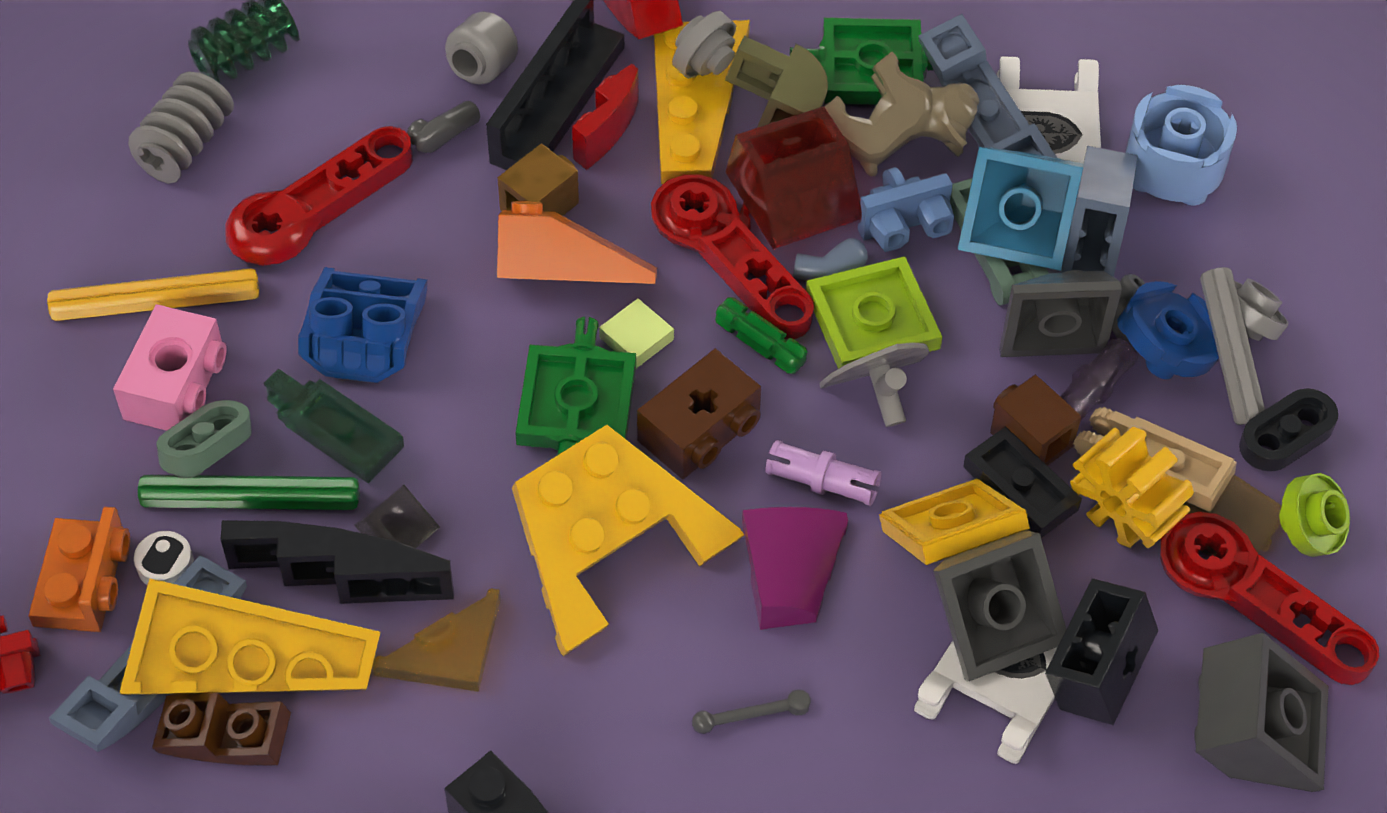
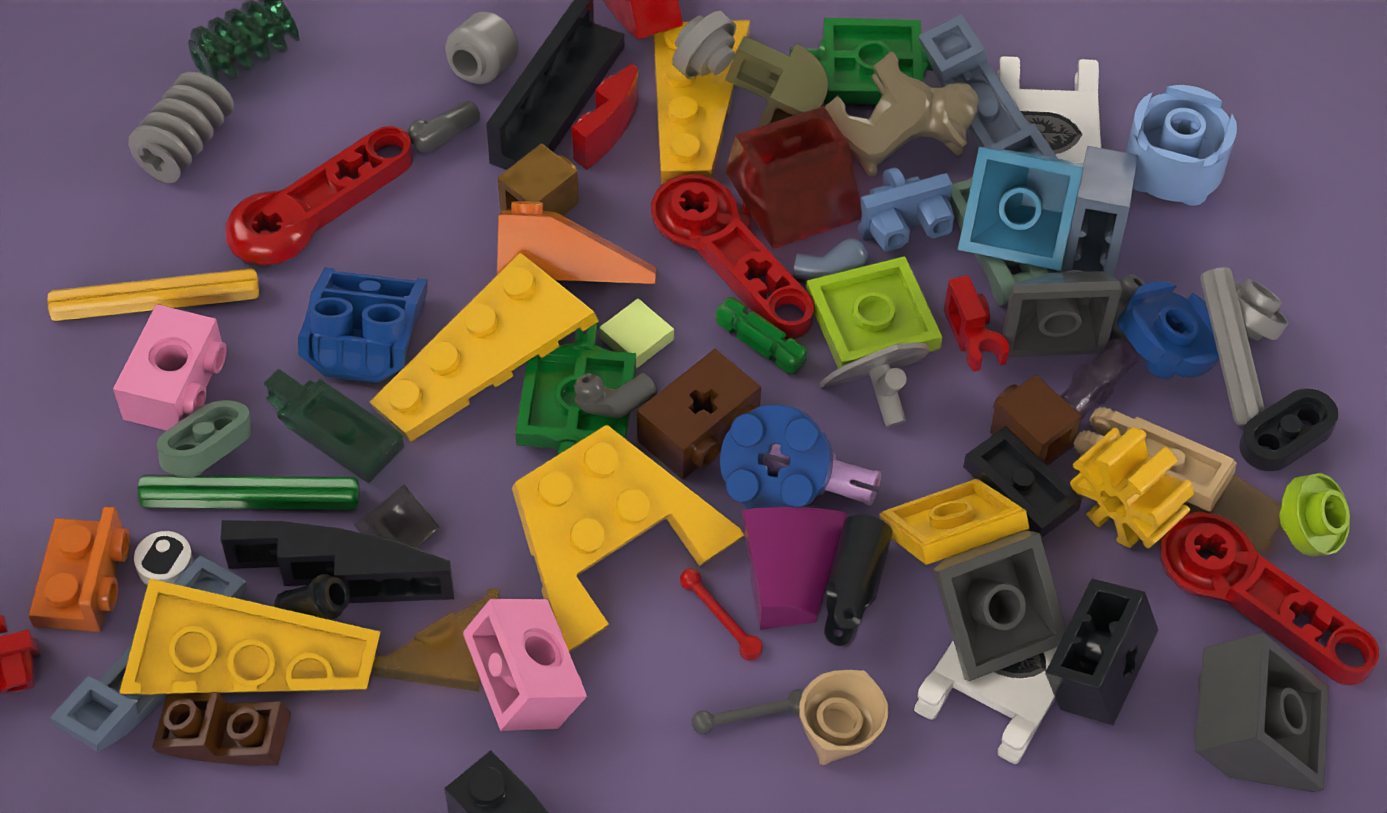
(322, 598): none -> black pin
(499, 330): none -> yellow wing
(524, 664): none -> bright pink brick
(612, 402): none -> dark grey arm
(750, 646): none -> red hinge
(799, 438): none -> blue plate
(842, 713): none -> tan hat
(855, 574): none -> black piece
(967, 317): none -> red plate

